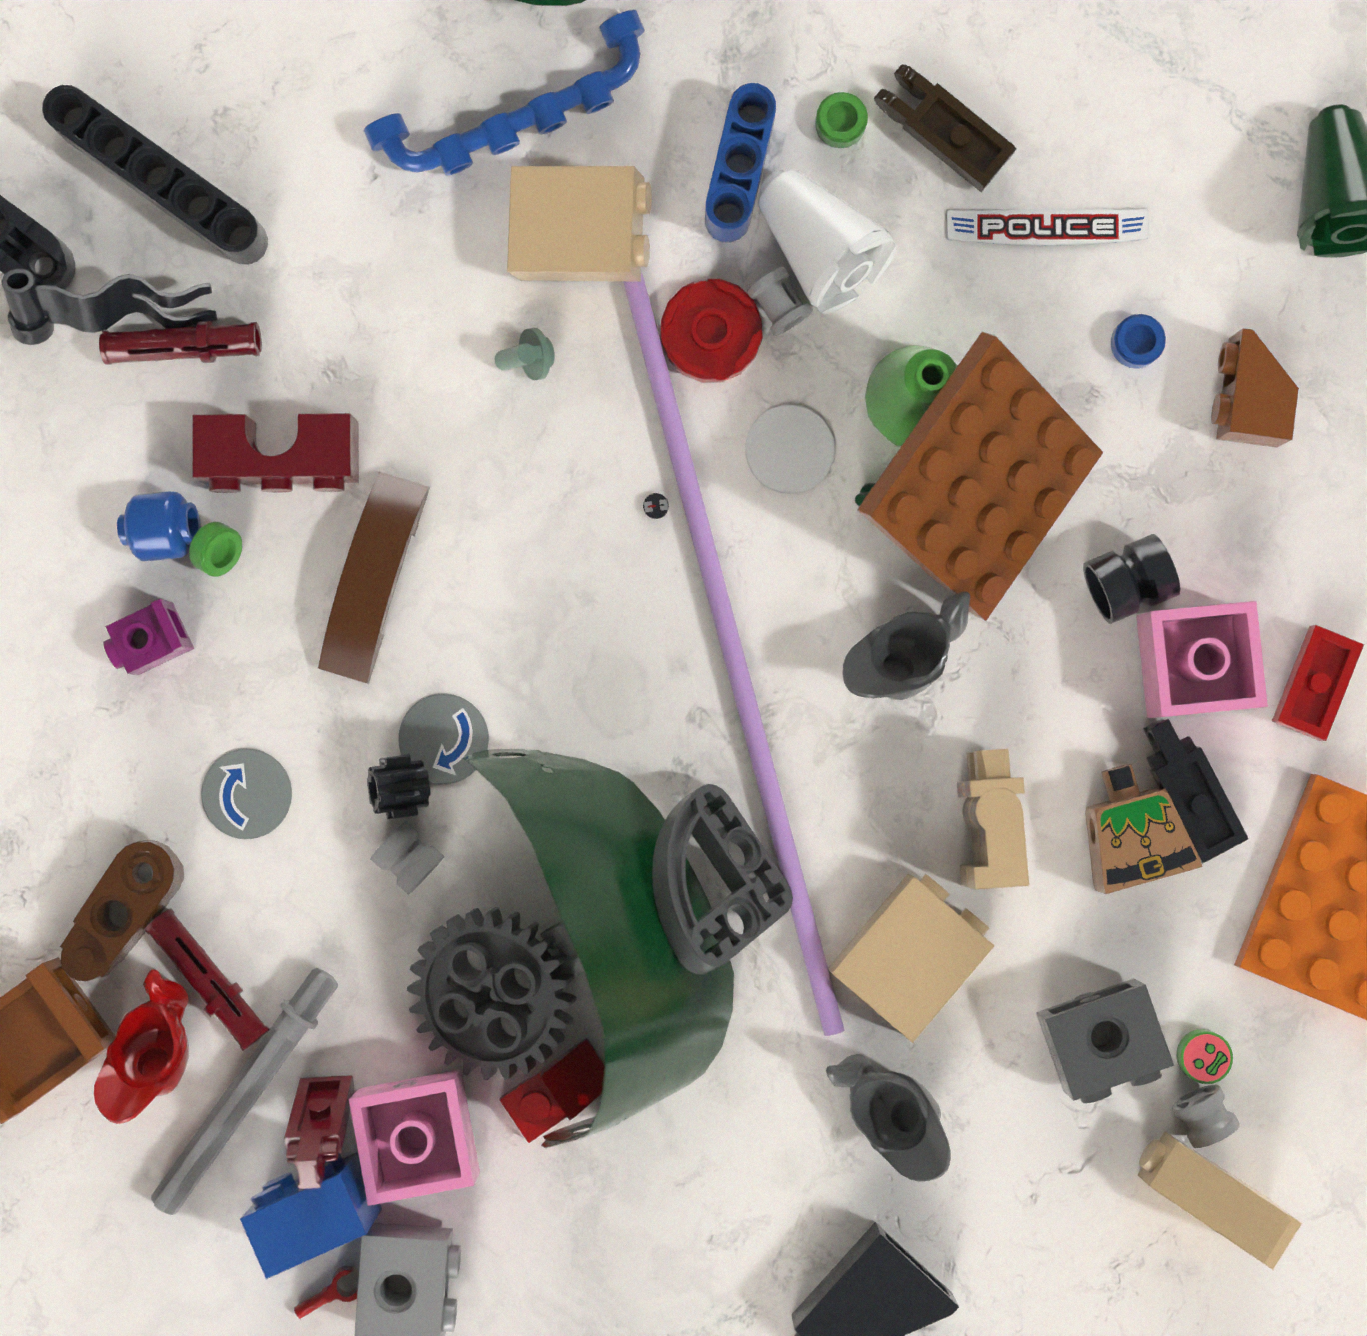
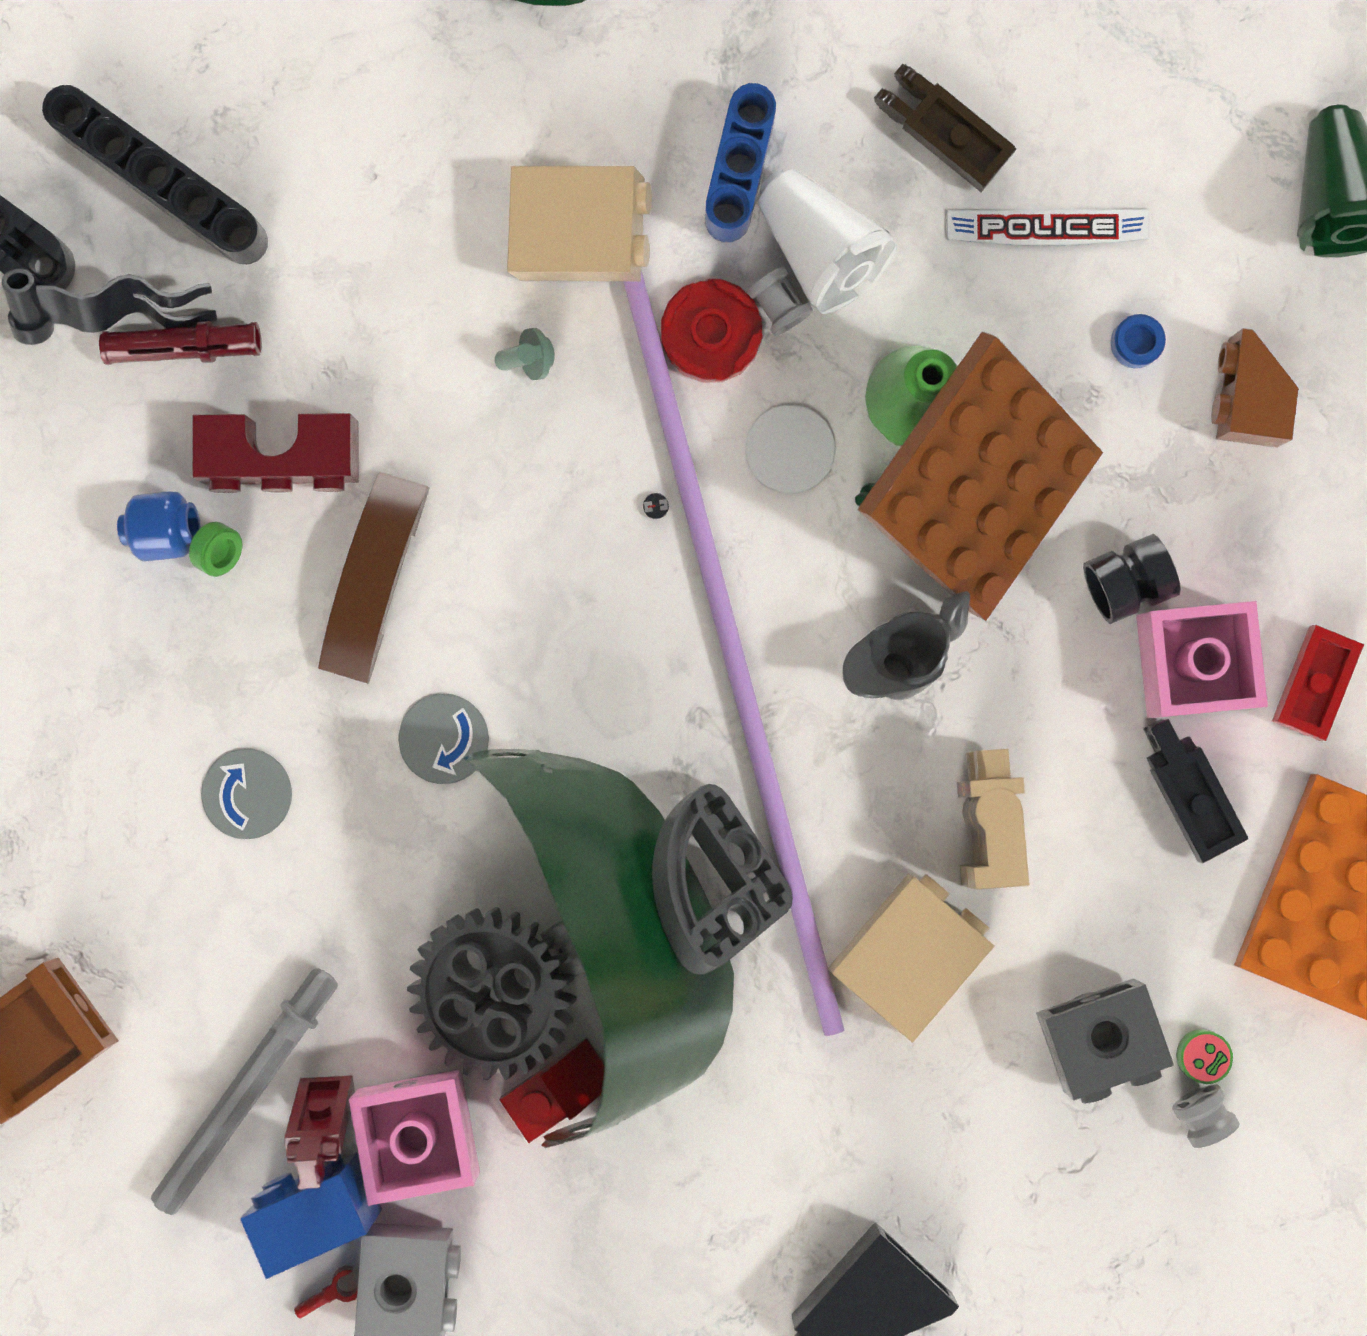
(94, 941): reddish brown piece -> none
(146, 1053): red hair -> none
(165, 638): magenta brick -> none
(207, 980): dark red pin -> none
(398, 786): black gear -> none
(415, 866): light grey wheel -> none
(501, 130): blue bar -> none
(841, 120): bright green tile -> none
(895, 1117): dark grey hair -> none
(1135, 835): torso -> none
(1218, 1199): tan slope -> none

